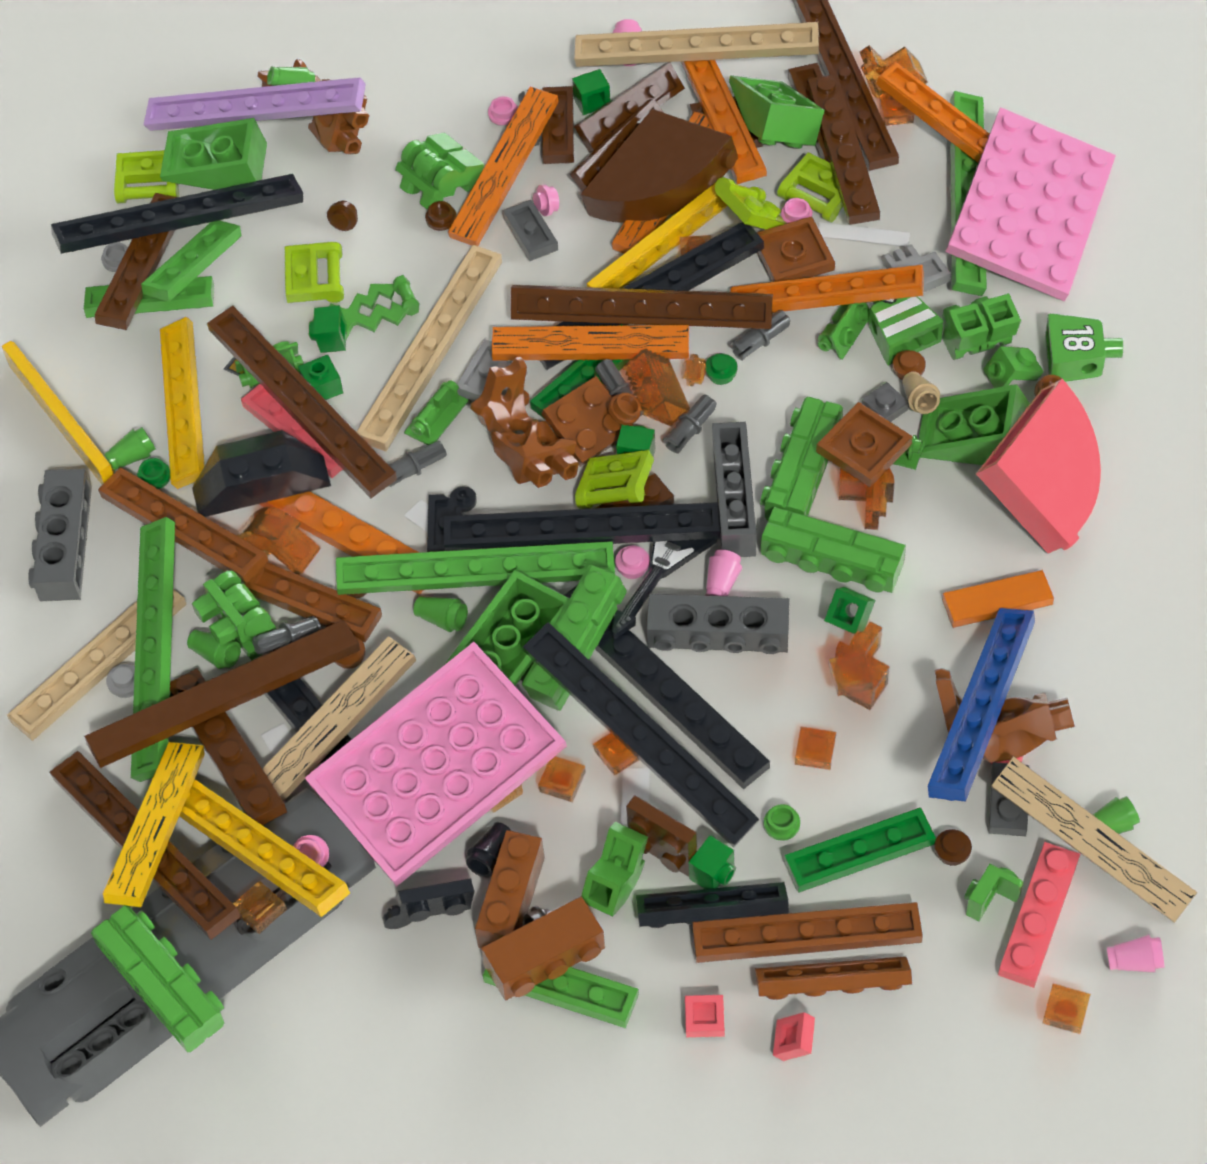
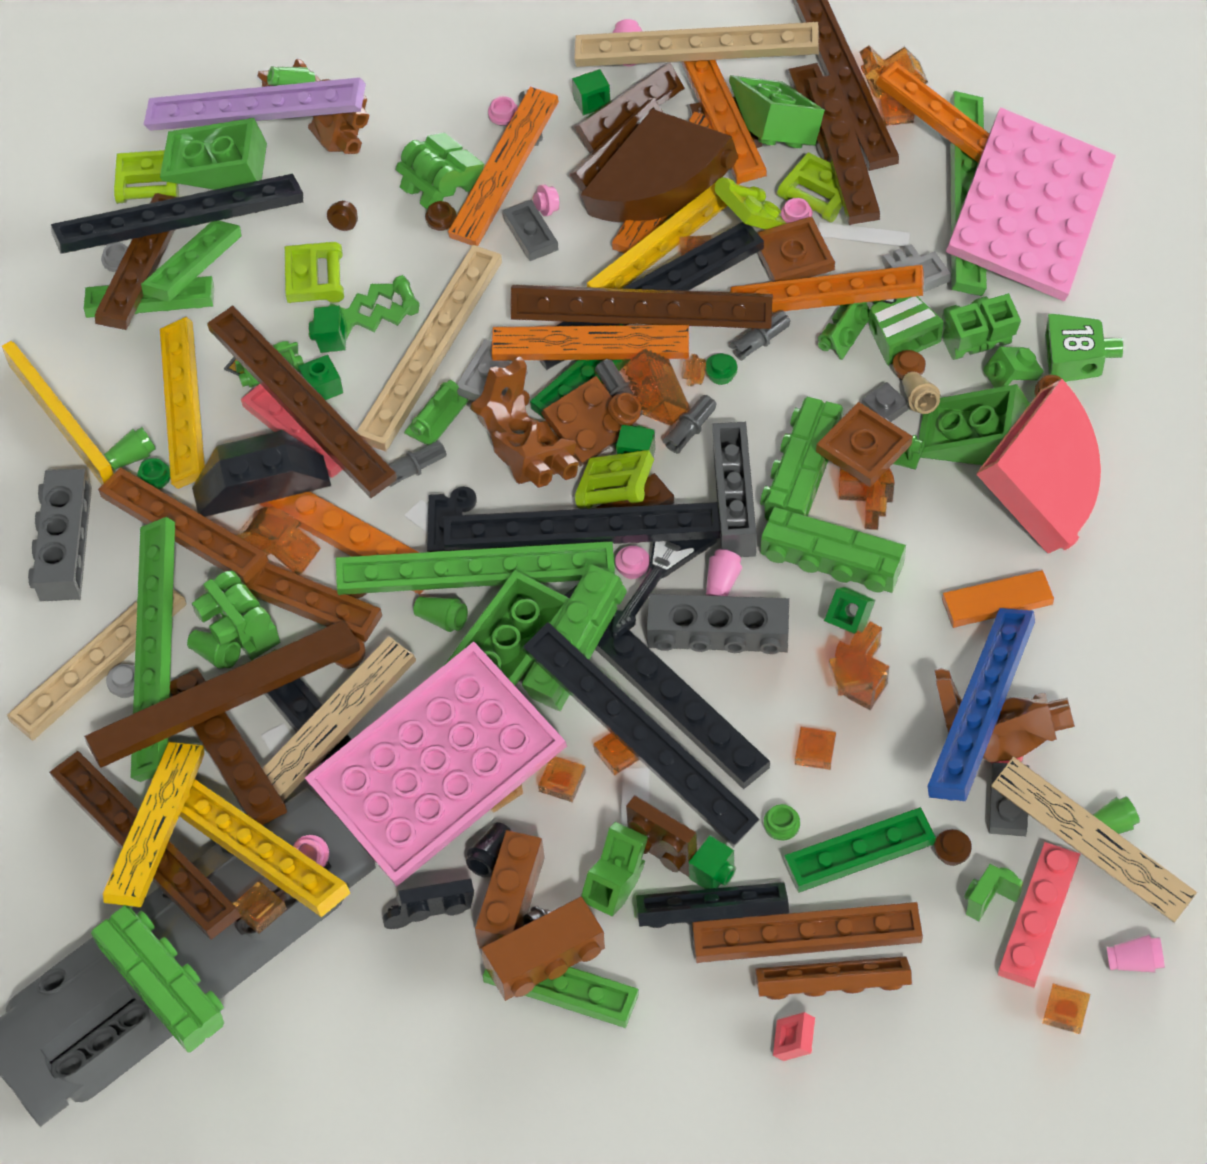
(285, 635): dark grey axle -> none
(559, 130): reddish brown plate -> none
(704, 1016): coral plate -> none

